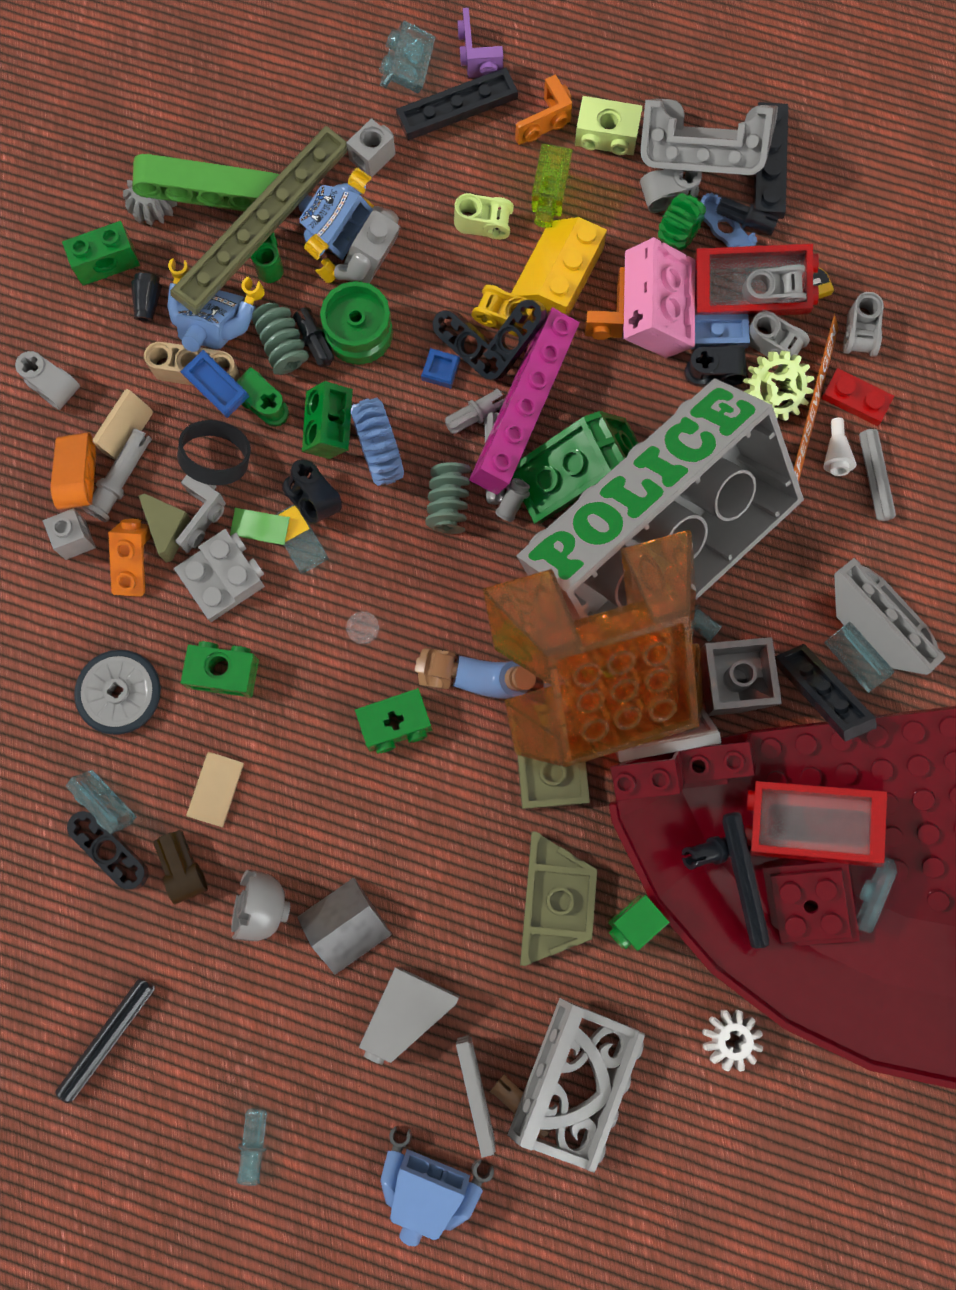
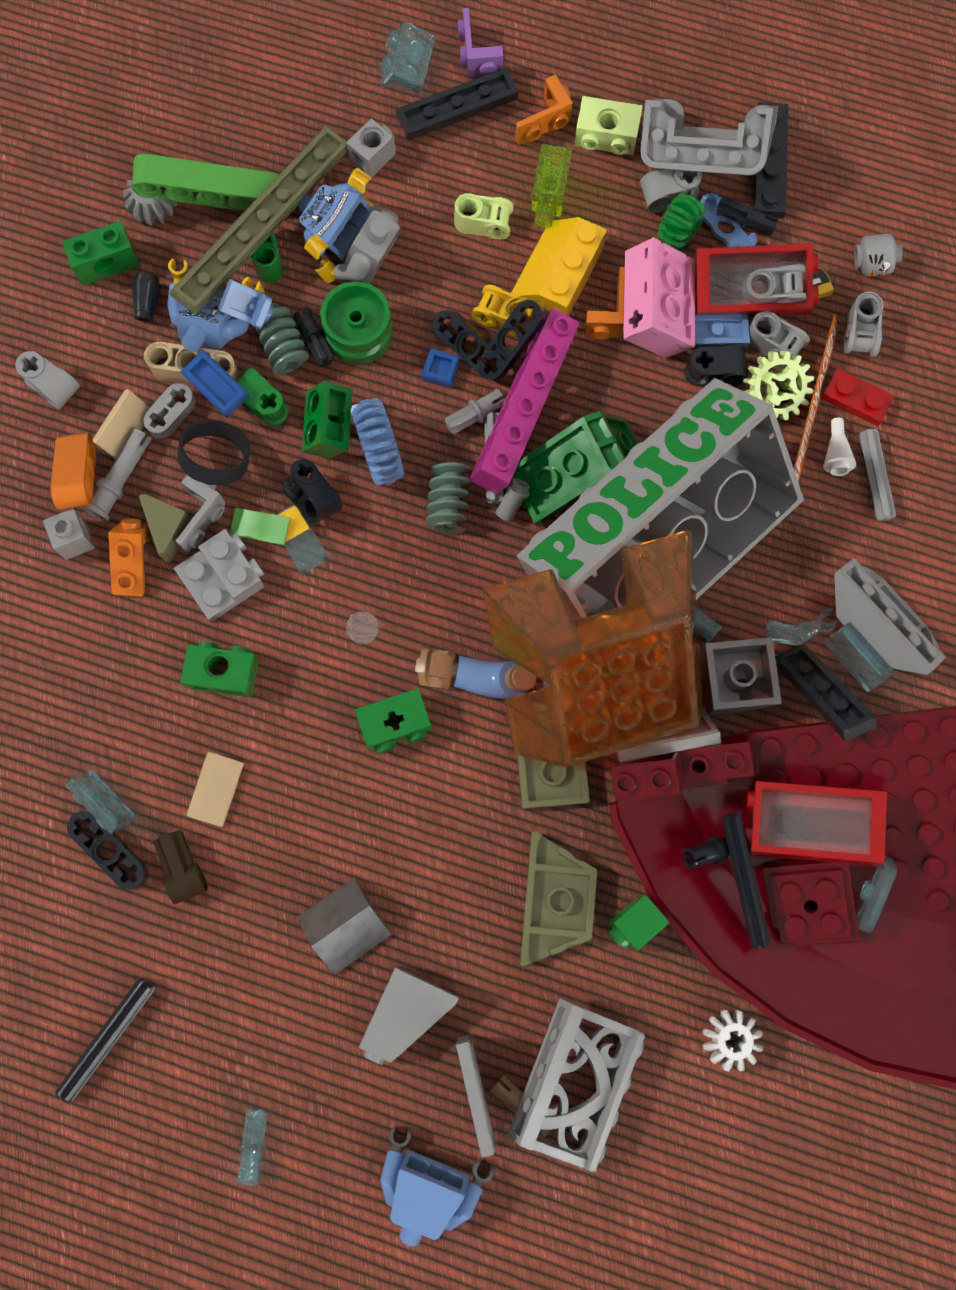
(133, 705): light grey wheel -> none
(169, 410): none -> light grey beam
(246, 304): none -> medium blue bracket
(259, 907): light grey cylinder -> none
(797, 635): none -> clear light blue arm
(877, 254): none -> light grey head

